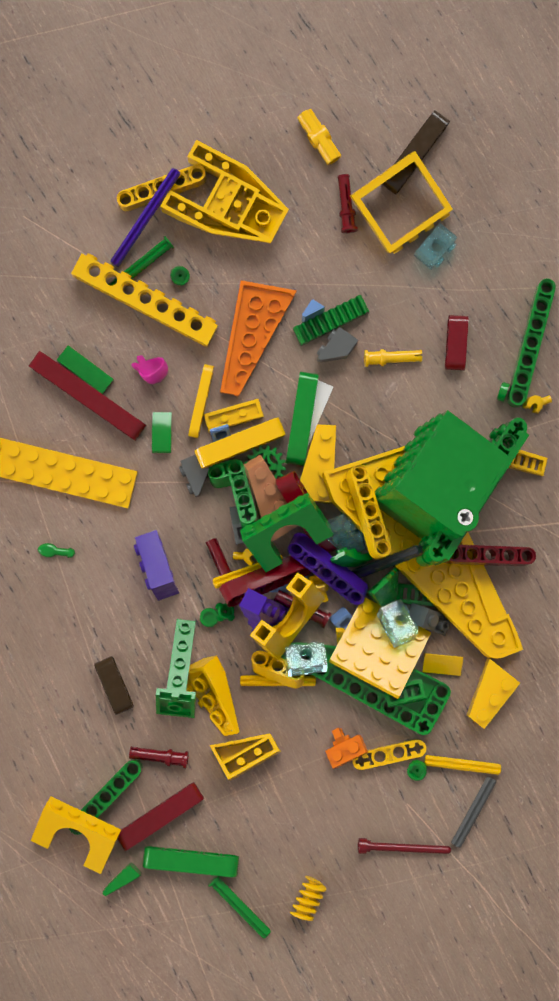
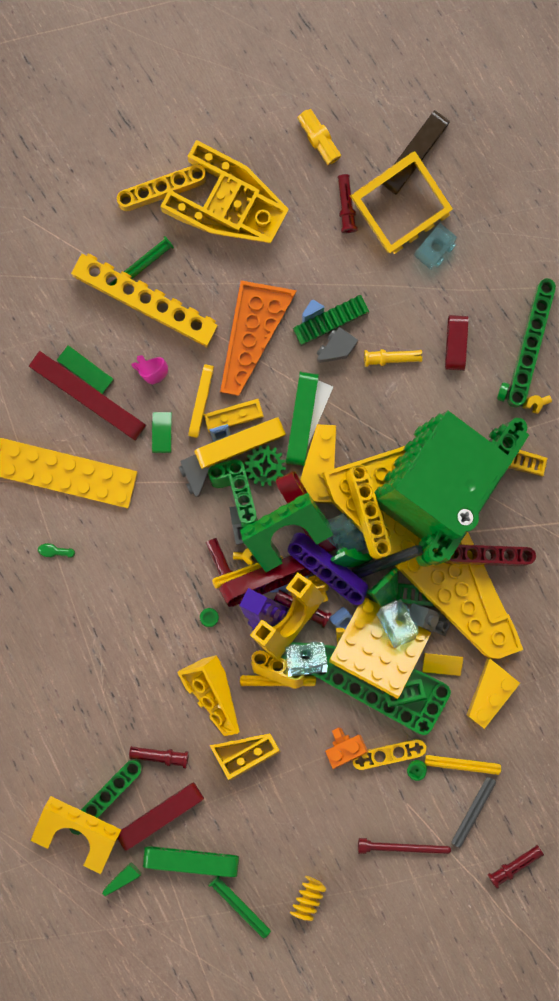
(113, 685): dark brown beam -> none
(145, 217): dark purple axle -> none
(155, 565): dark purple wedge -> none
(176, 698): bracket -> none
(179, 275): green tile -> none
(221, 615): green plate -> none
(265, 491): nougat wedge -> none
(508, 871): none -> dark red pin

